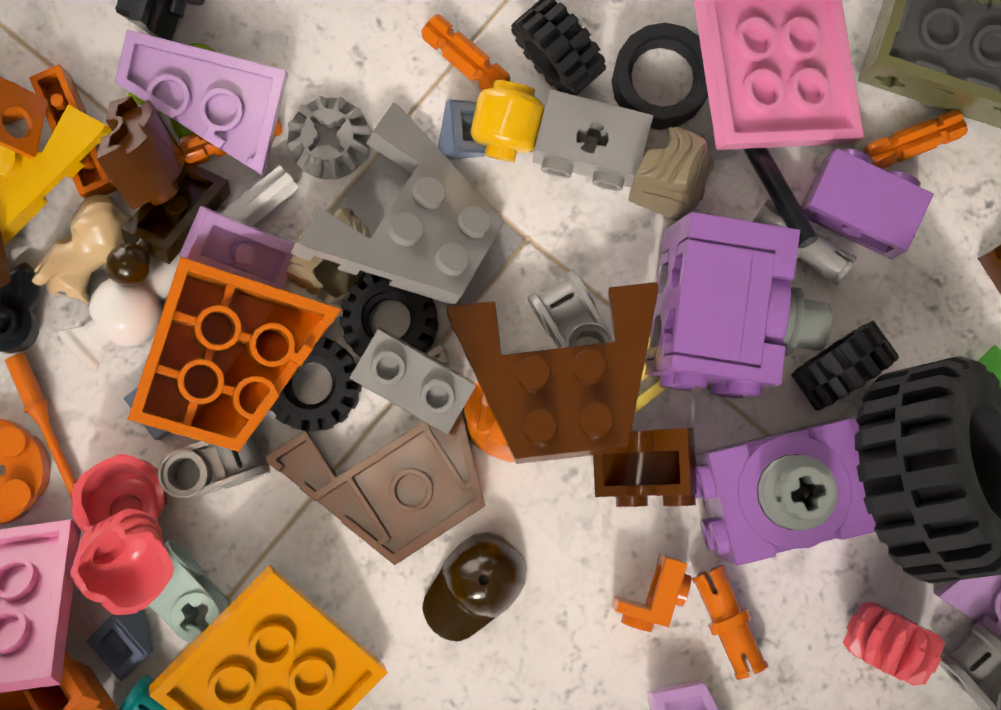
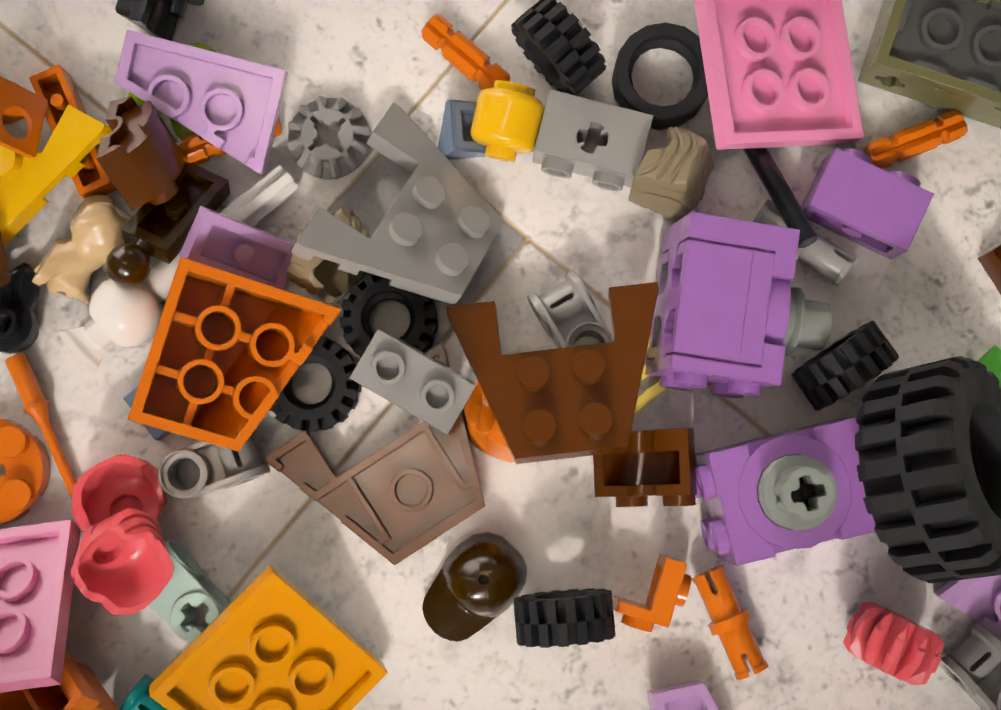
(122, 643): sand blue slope -> none
(564, 617): none -> black tyre

